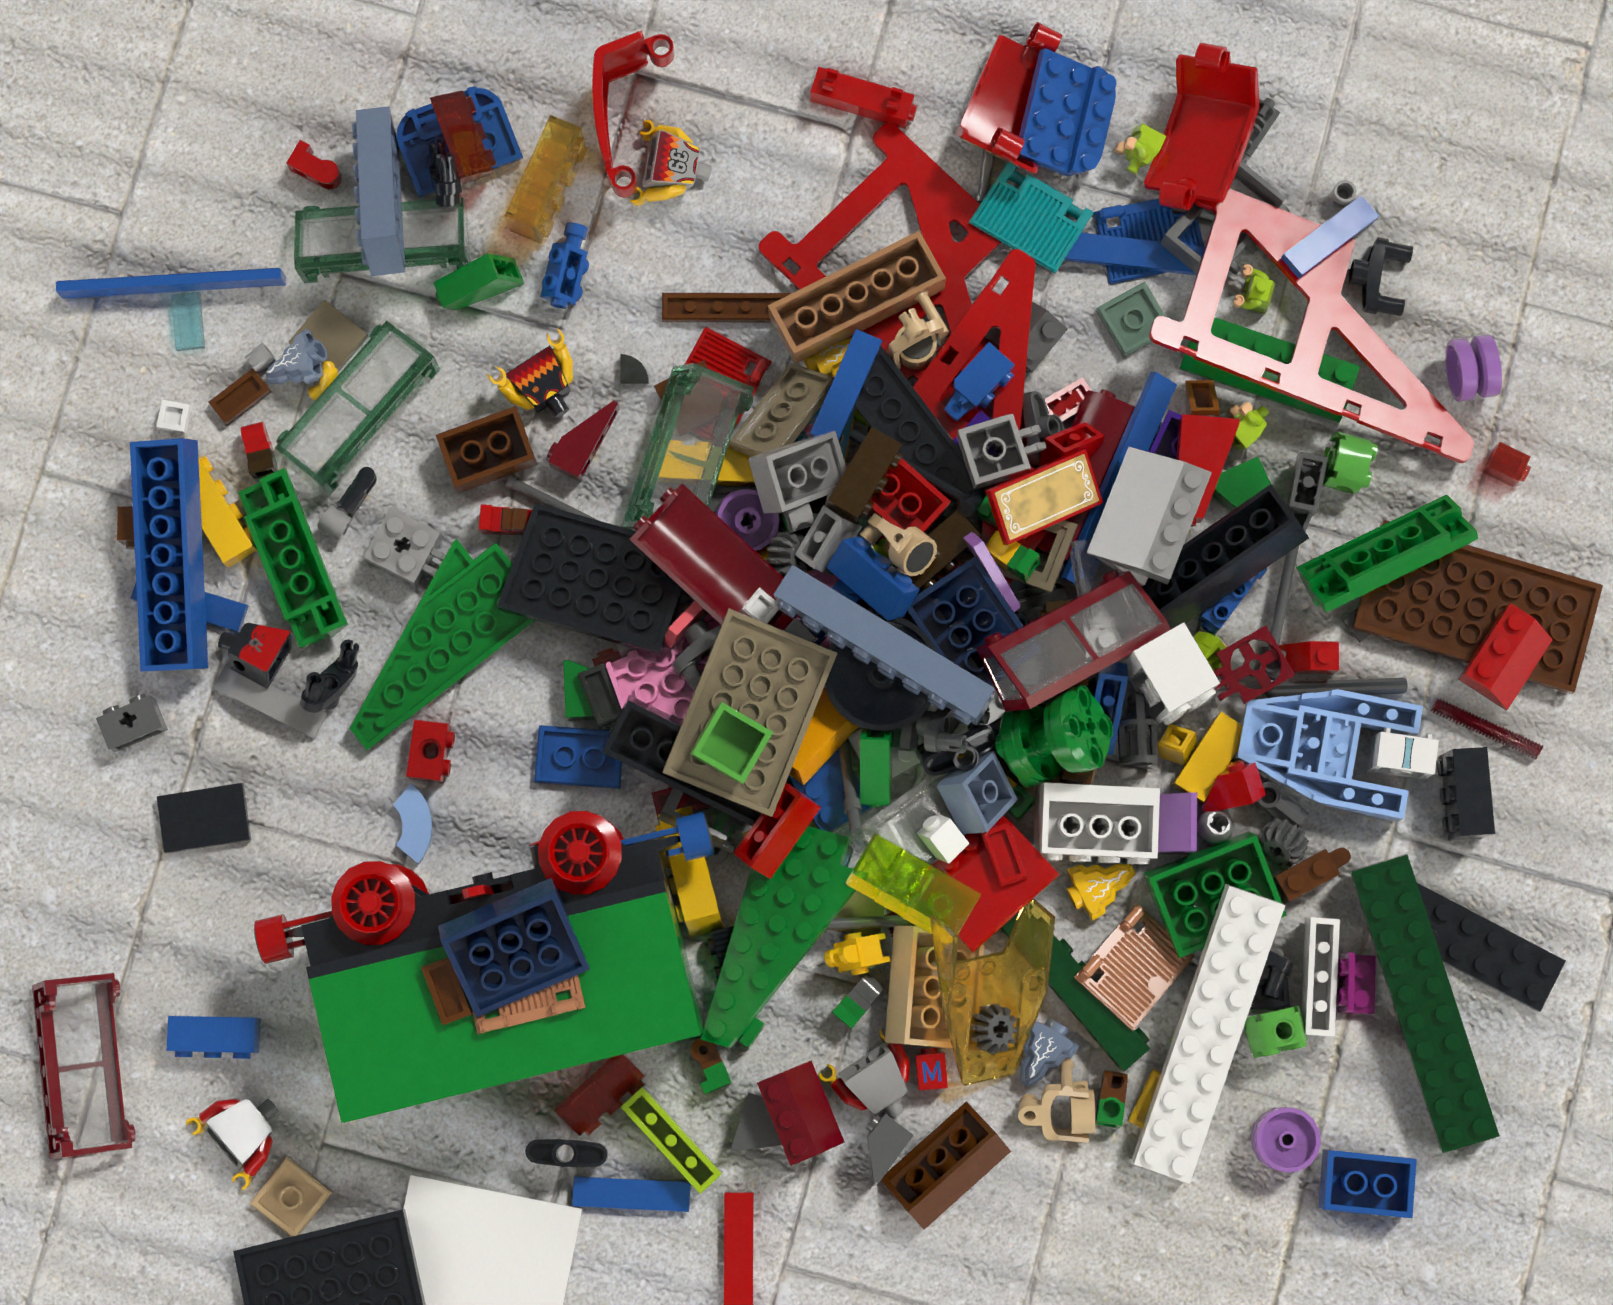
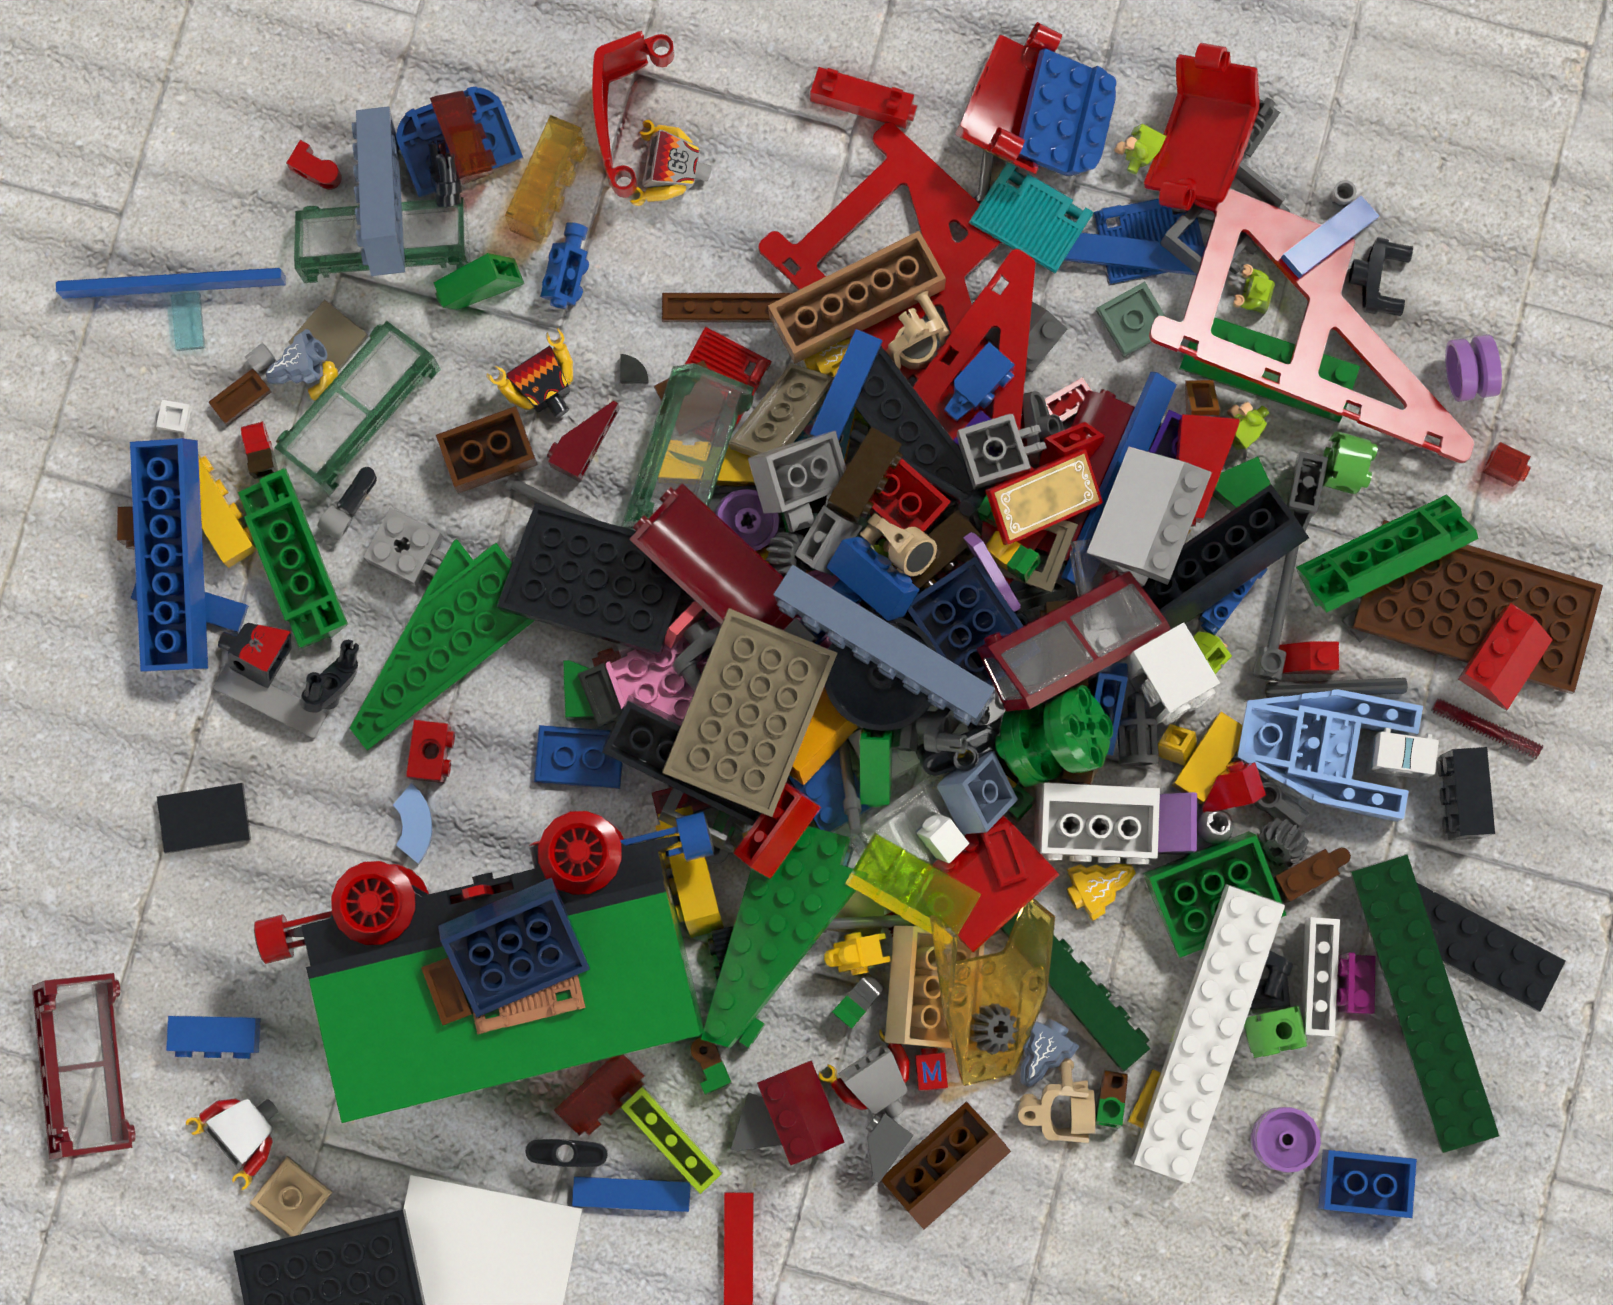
(148, 722): dark grey brick -> none
(503, 520): leg -> none
(731, 743): bright green piece -> none
(760, 606): white tile -> none
(1134, 968): nougat window -> none
(1230, 678): dark red piece -> none

